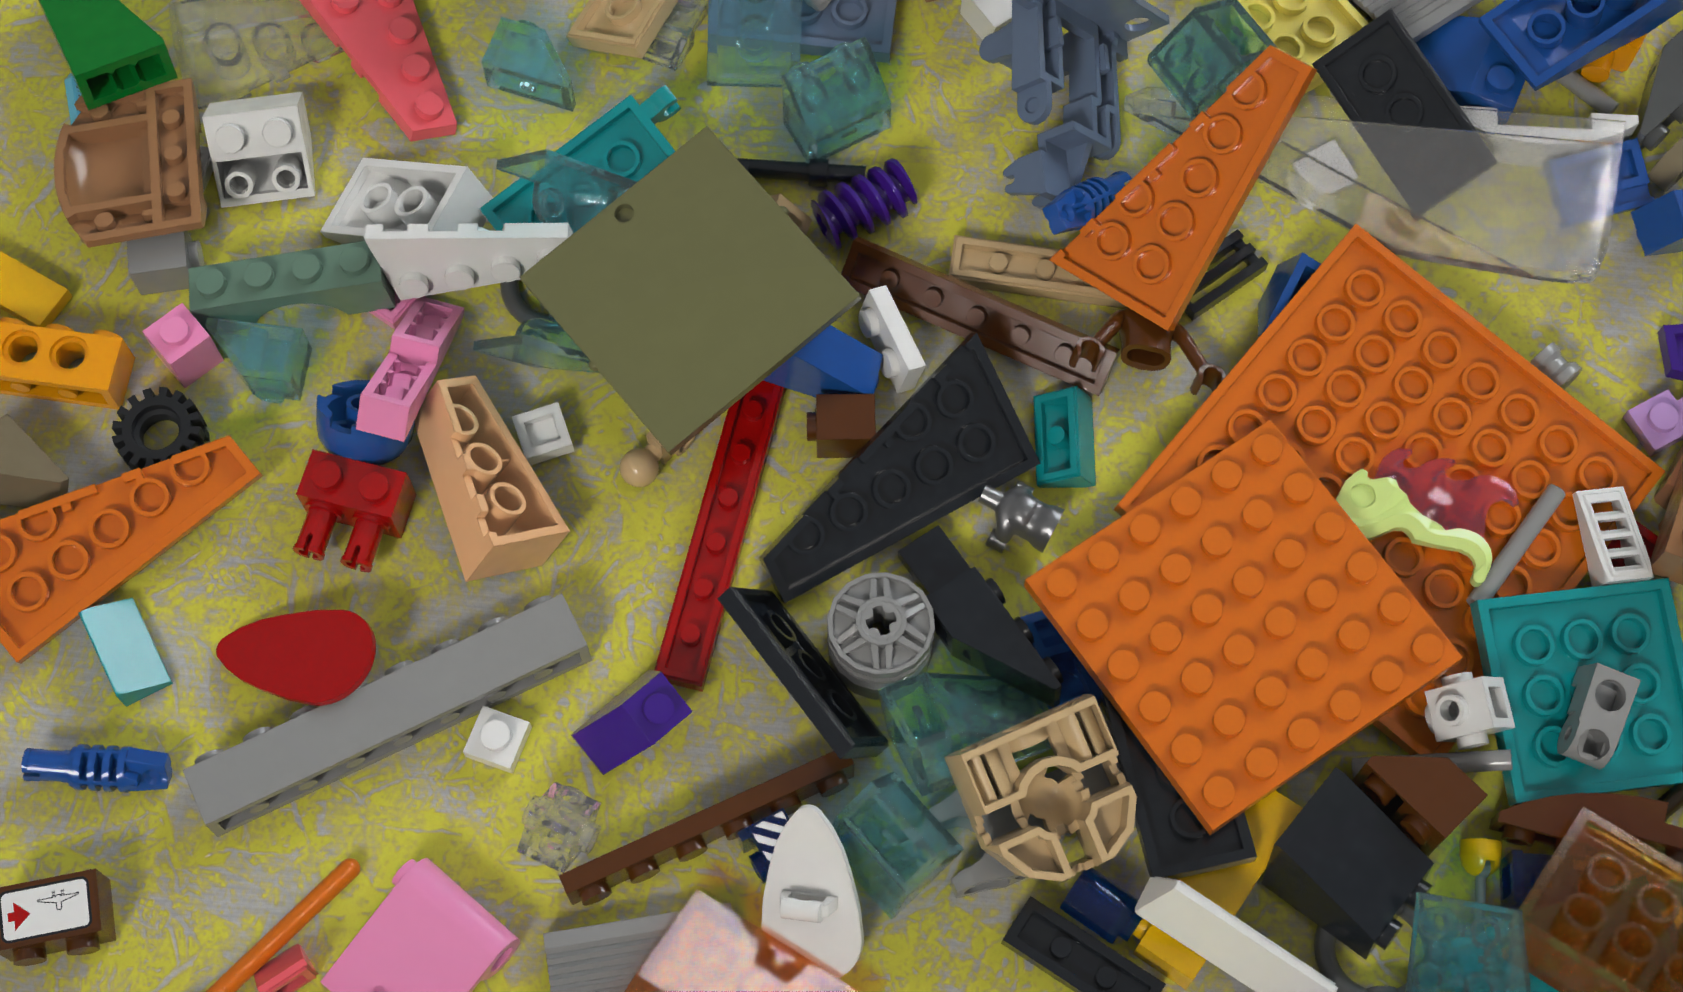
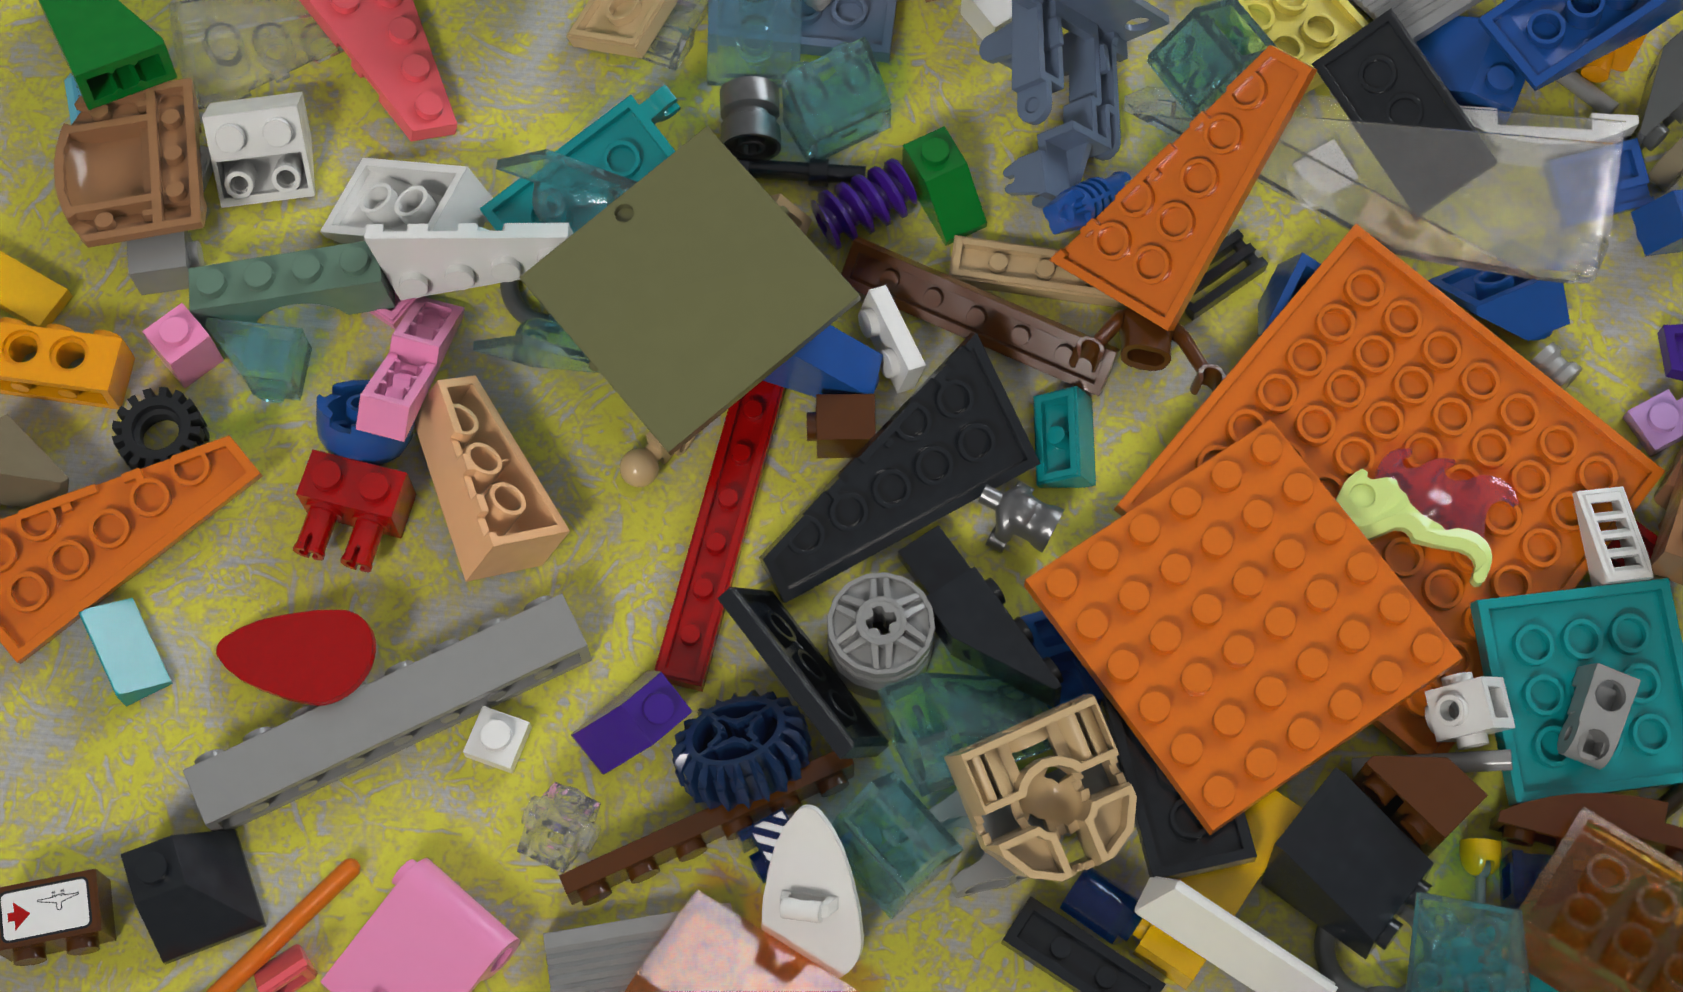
(99, 767): blue hinge -> none
(193, 891): none -> black slope
(527, 64): clear light blue slope -> none
(543, 433): white plate -> none
(742, 750): none -> dark blue gear
(749, 117): none -> flat silver wheel
(943, 185): none -> green slope
(1512, 302): none -> blue slope
(1519, 543): light grey bar -> none

